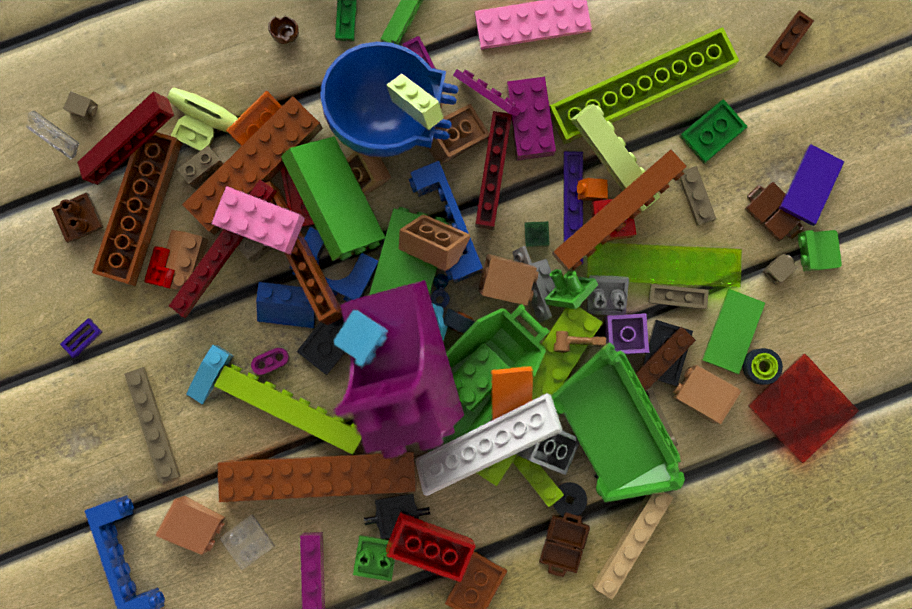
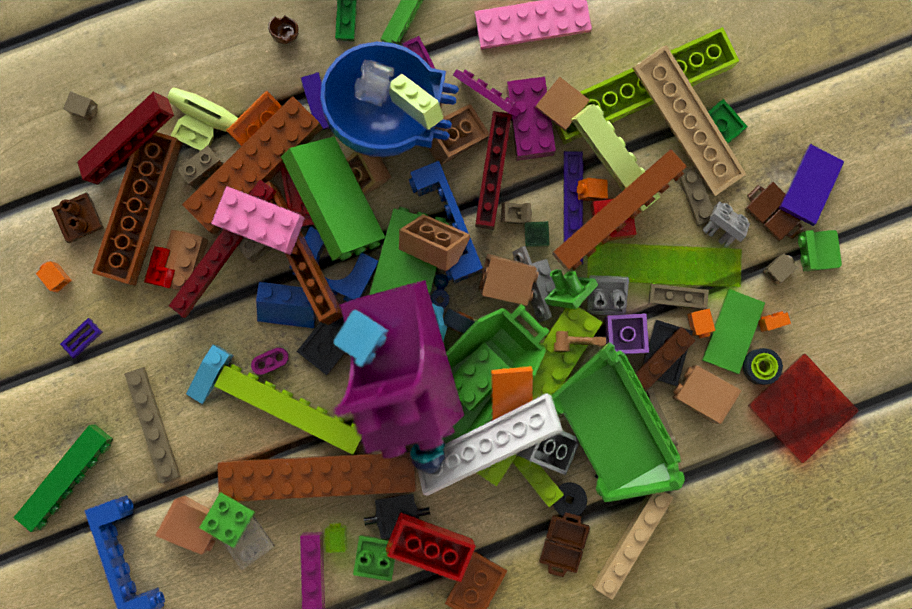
(52, 134): clear plate -> none
(53, 276): none -> orange brick
(63, 478): none -> green brick
(227, 520): none -> bright green plate
(312, 88): none -> dark purple tile
(335, 538): none -> clear neon green brick
(374, 83): none -> clear brick
(427, 460): none -> hair
(516, 213): none -> dark tan bracket
(562, 103): none -> medium nougat tile
(689, 120): none -> tan plate
(701, 323): none -> orange brick
(734, 224): none -> light grey plate
(774, 321): none -> orange piece
(789, 38): reddish brown plate -> none

